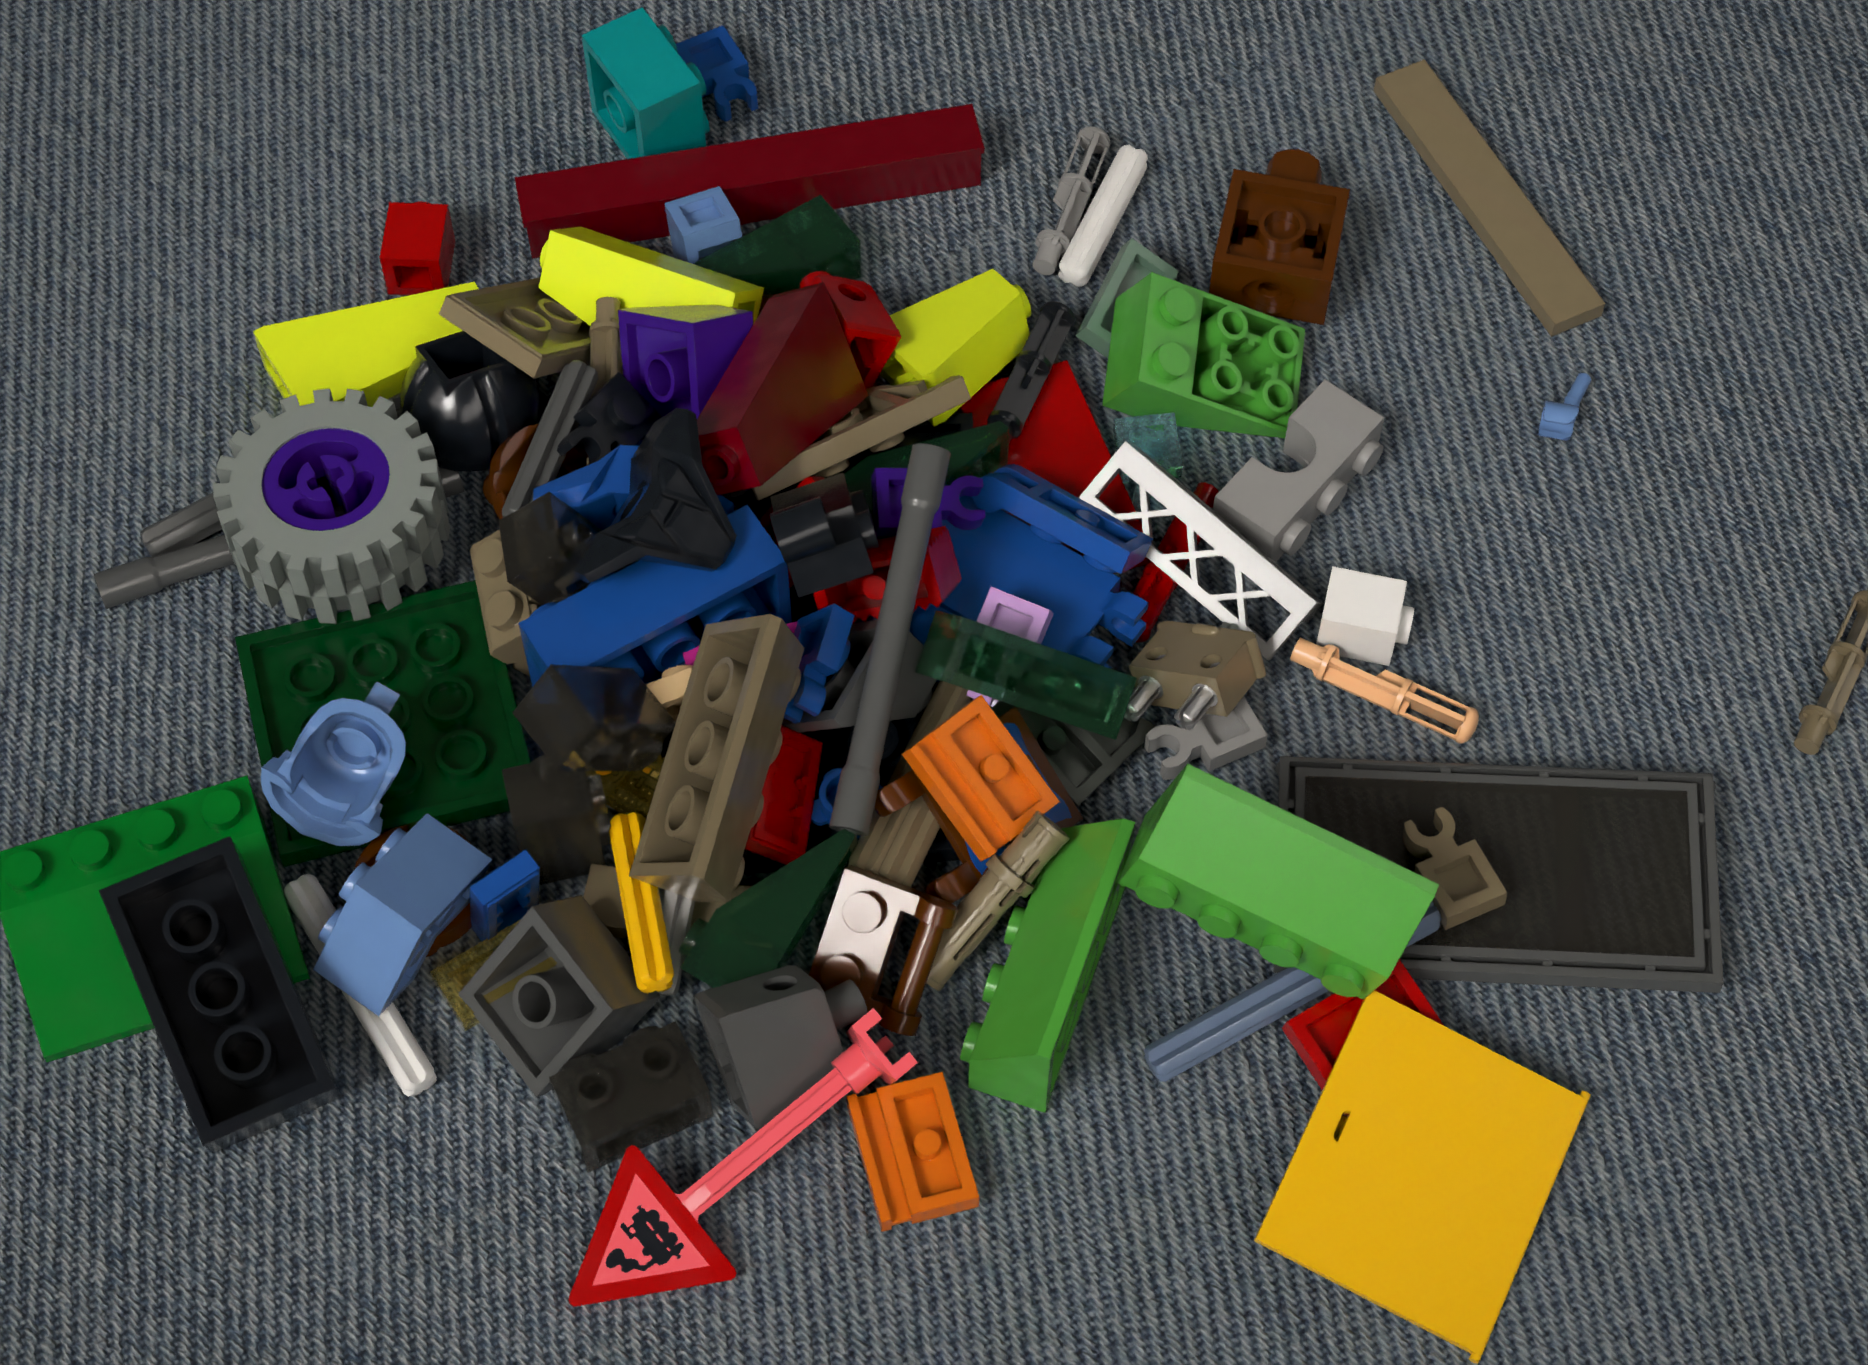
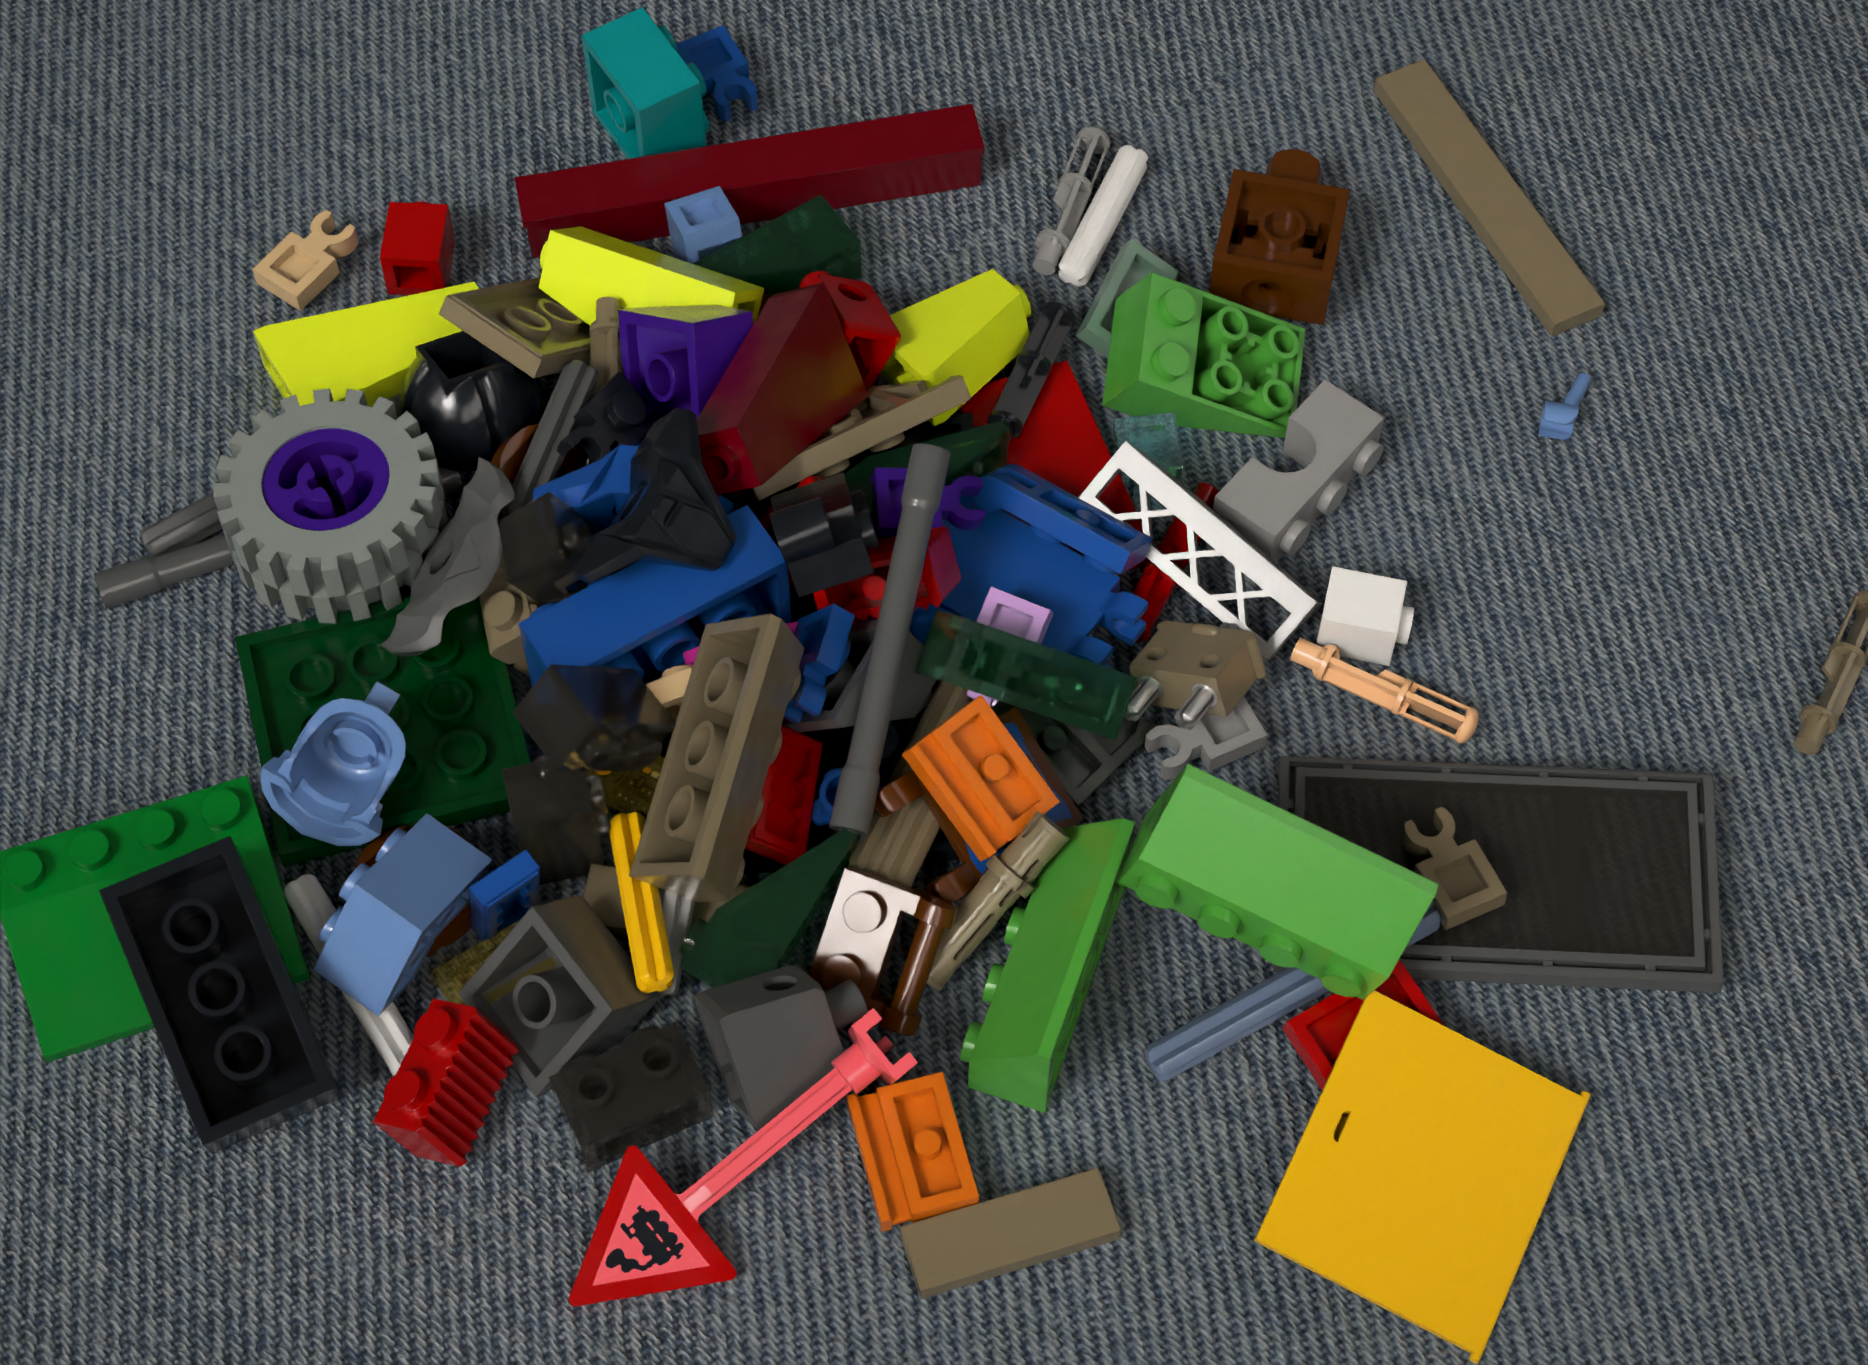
(304, 267): none -> tan plate
(446, 1082): none -> red brick
(457, 565): none -> dark grey piece
(1009, 1233): none -> dark tan tile

